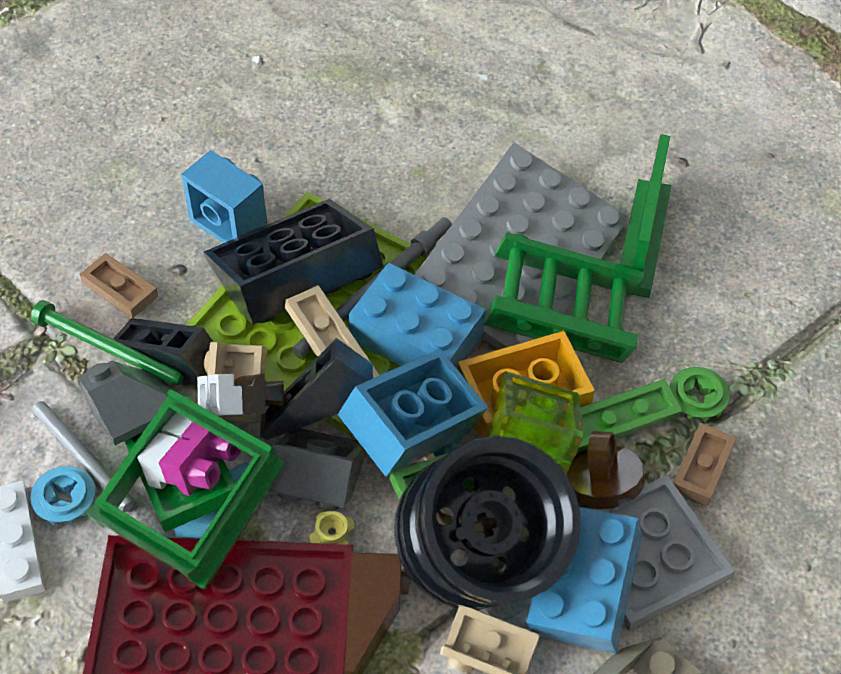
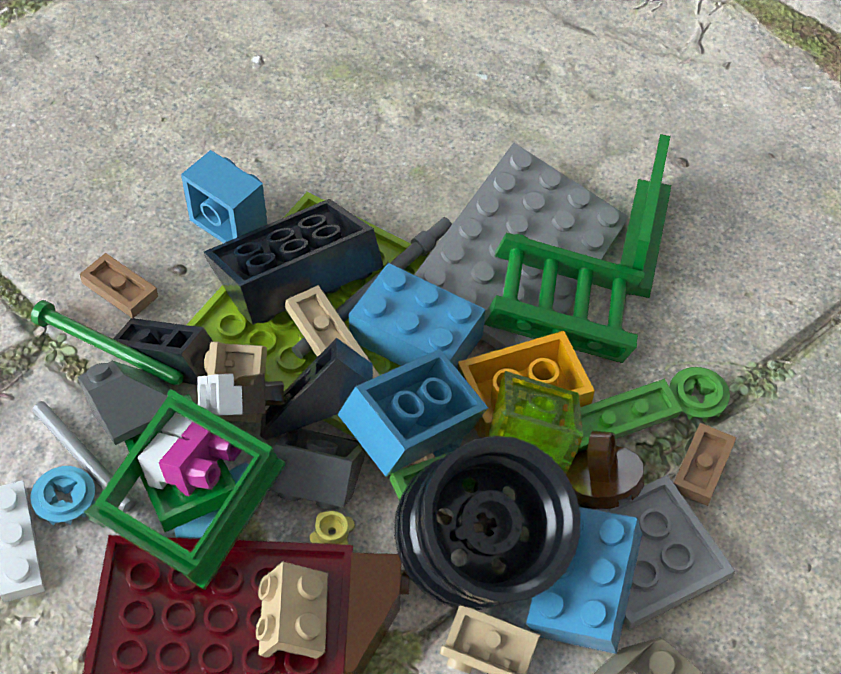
(293, 611): none -> tan bracket

